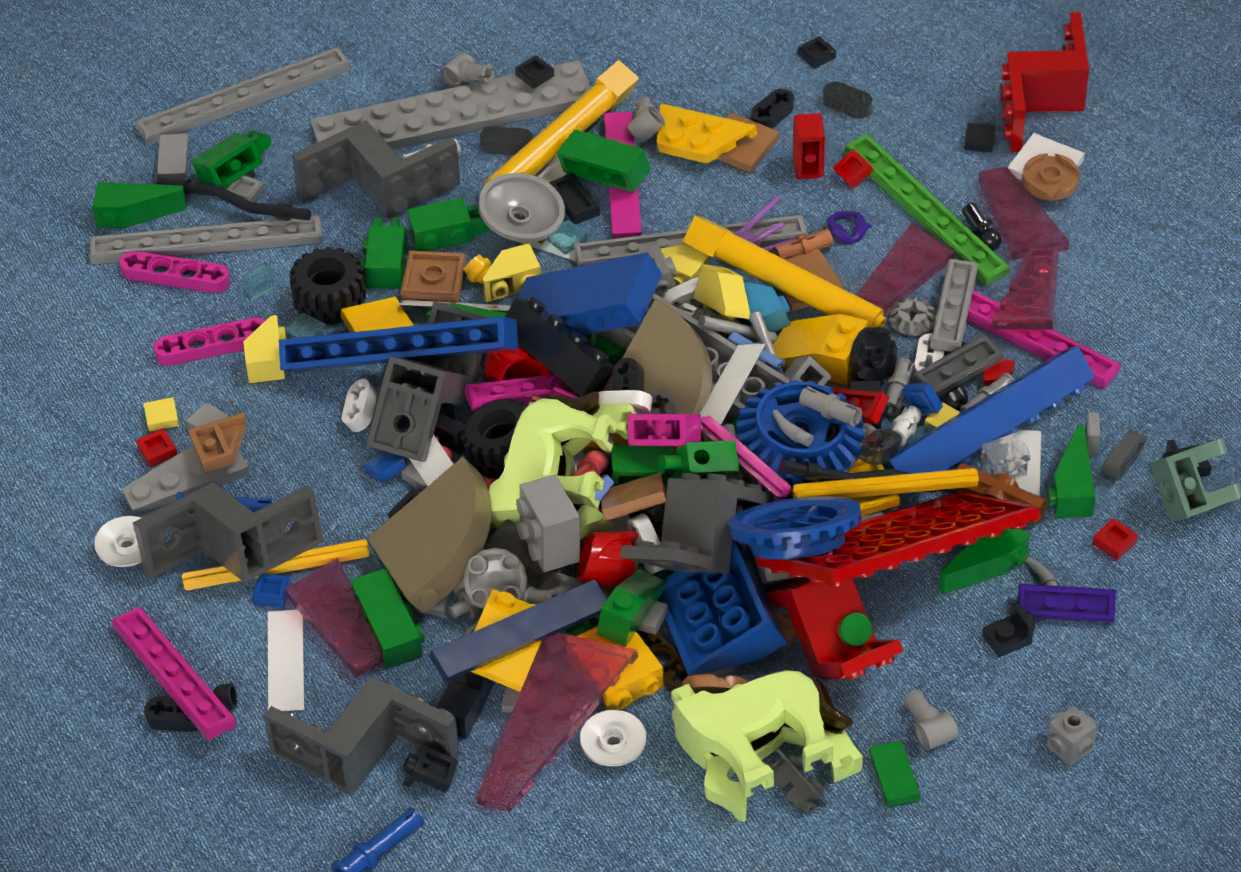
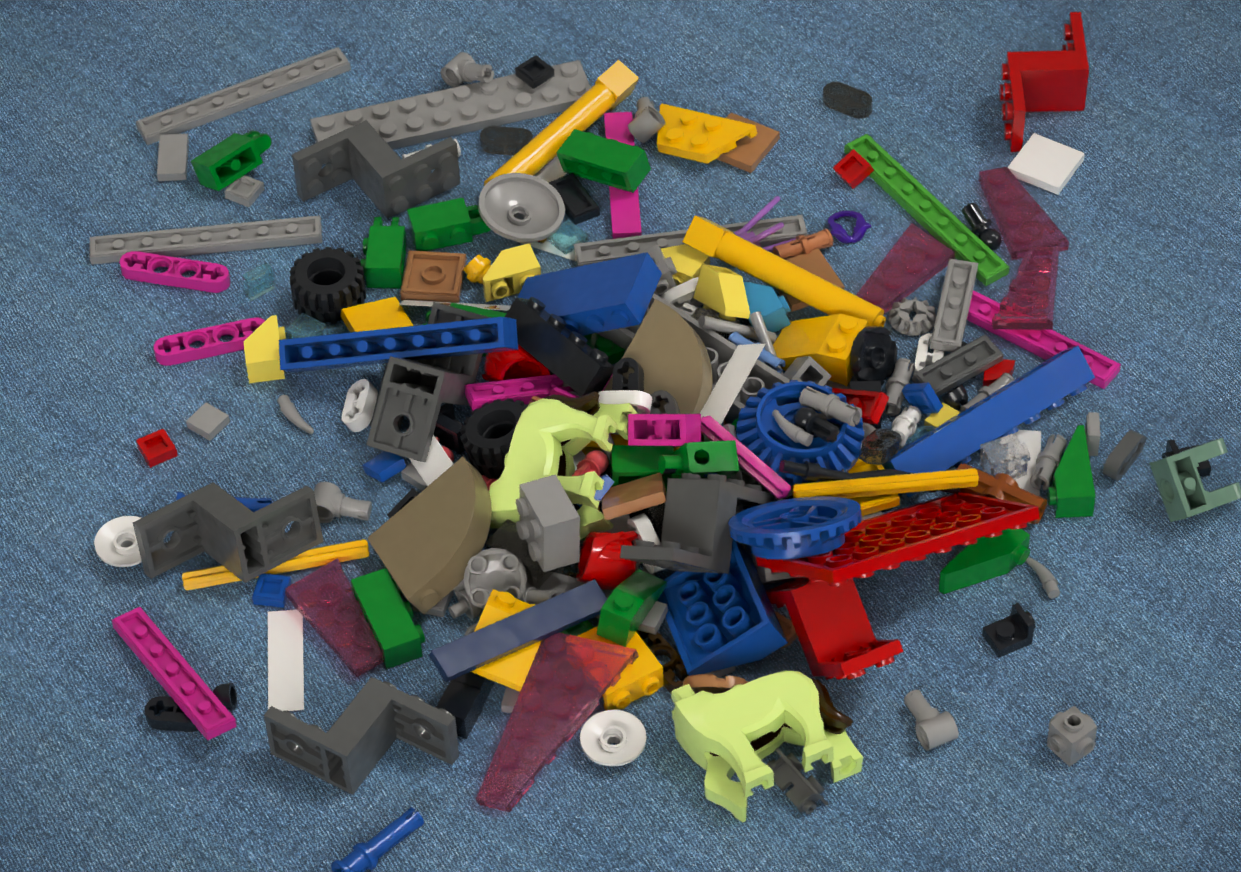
(131, 204): green slope -> none
(161, 414): light yellow tile -> none
(176, 475): light grey wing -> none
(218, 441): medium nougat wing -> none
(281, 211): black bar -> none
(291, 413): none -> light grey helmet
(333, 504): none -> light grey pin
(429, 768): black bracket -> none
(776, 111): black beam -> none
(808, 146): red brick -> none
(816, 52): black tile -> none
(816, 424): none -> black axle
(854, 629): green tile -> none
(894, 773): green tile -> none
(979, 137): black tile -> none
(1048, 461): none -> light grey pin
(1051, 177): medium nougat tile -> none
(1068, 602): dark purple tile -> none
(1115, 539): red tile -> none

